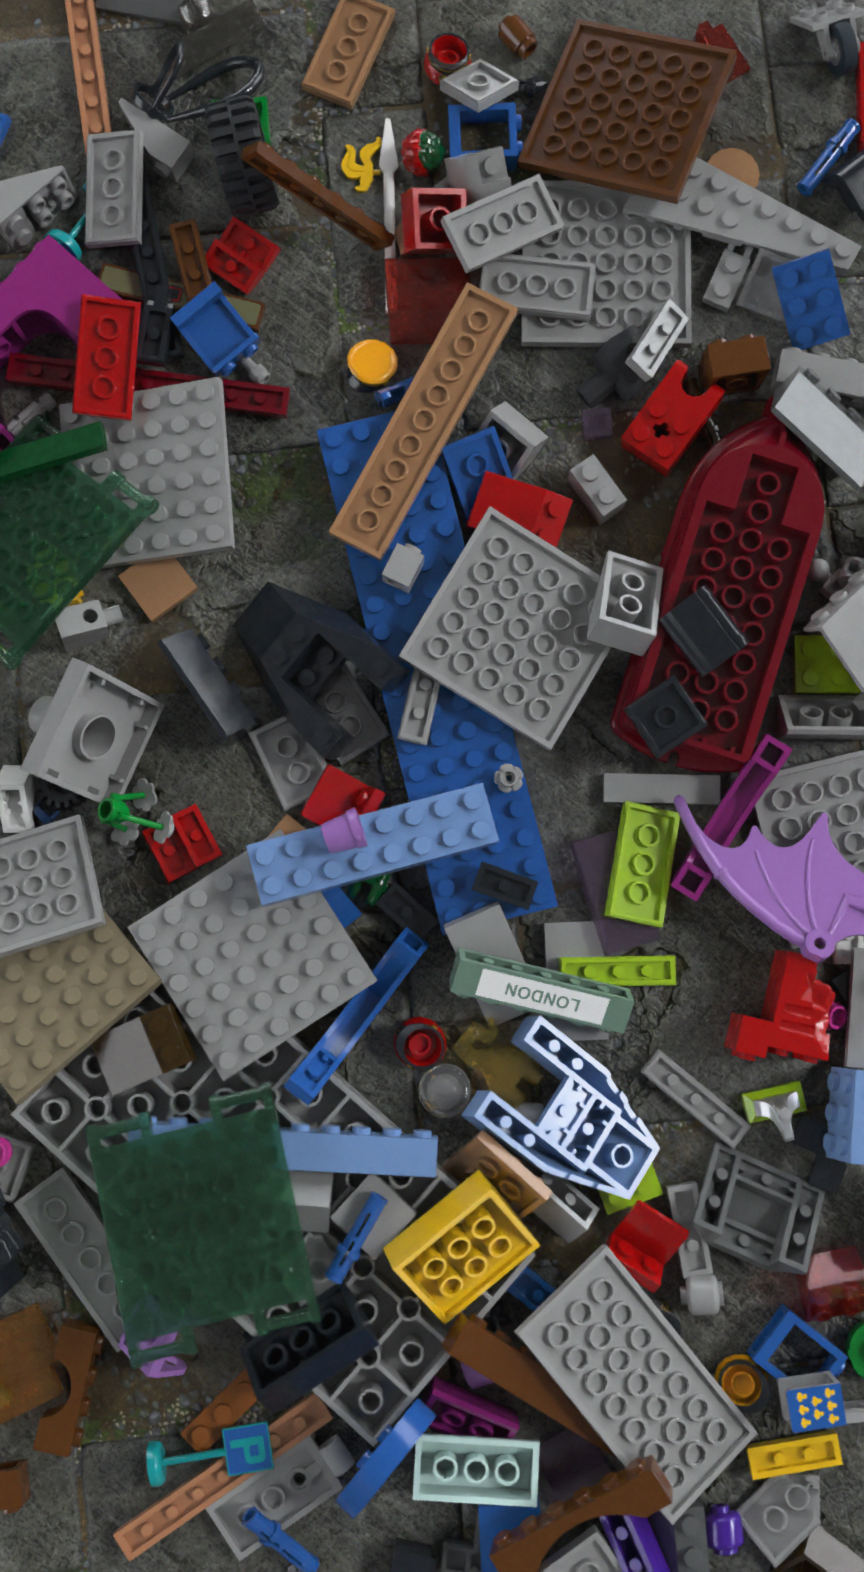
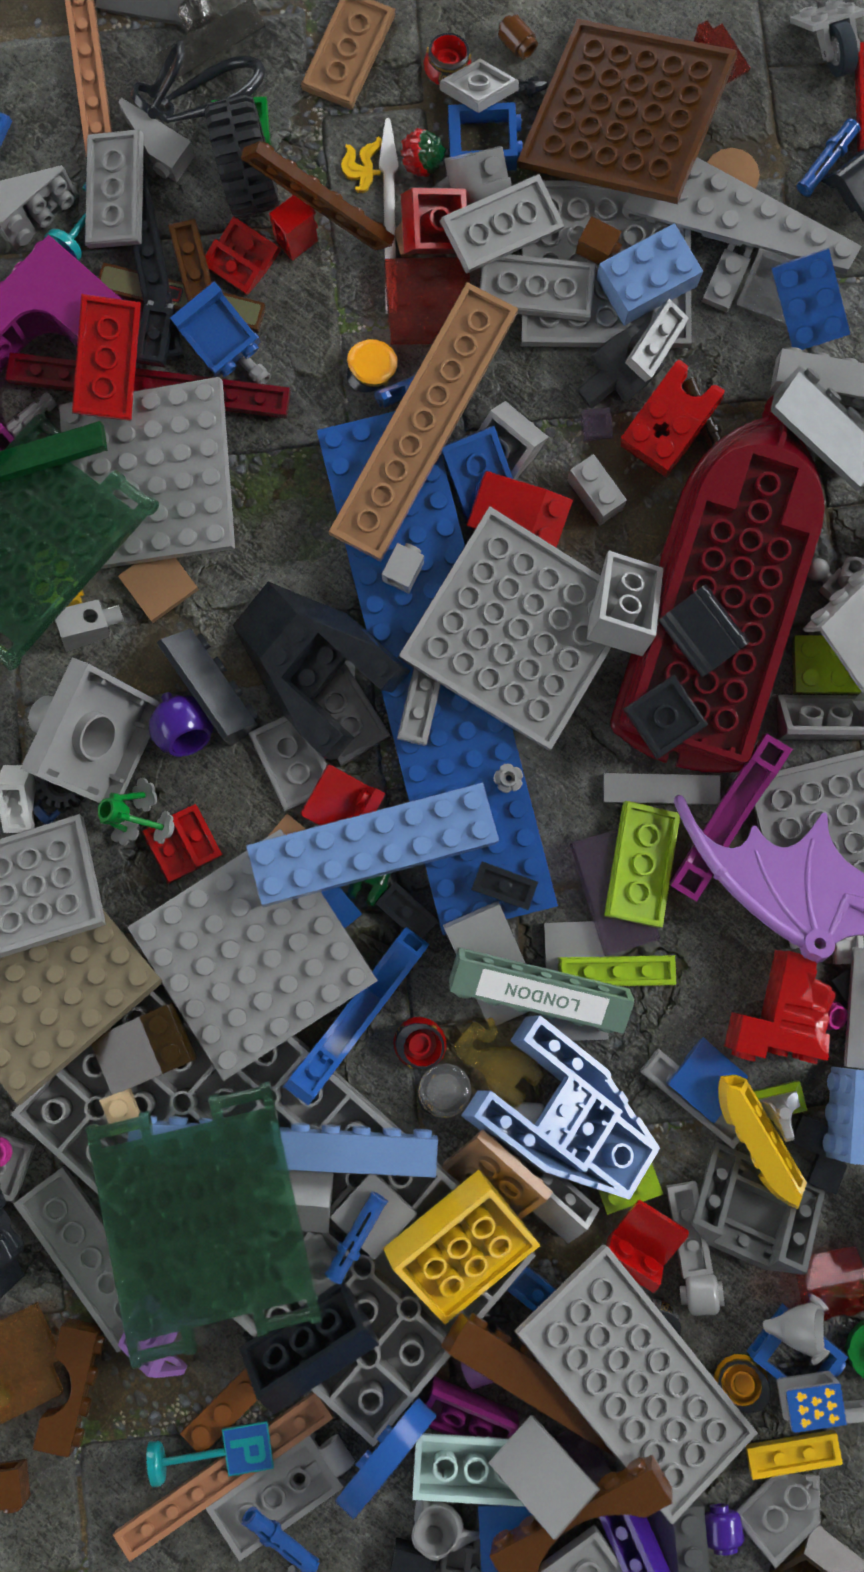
(120, 1106): none -> tan plate
(179, 725): none -> dark purple piece
(294, 226): none -> red brick
(344, 832): medium lavender piece -> none
(439, 1530): none -> light grey piece
(543, 1477): none -> light grey tile
(599, 241): none -> reddish brown brick
(649, 274): none -> medium blue brick
(699, 1078): none -> blue slope
(735, 364): reddish brown brick -> none
(765, 1145): none -> yellow brick
(802, 1328): none -> light grey hat

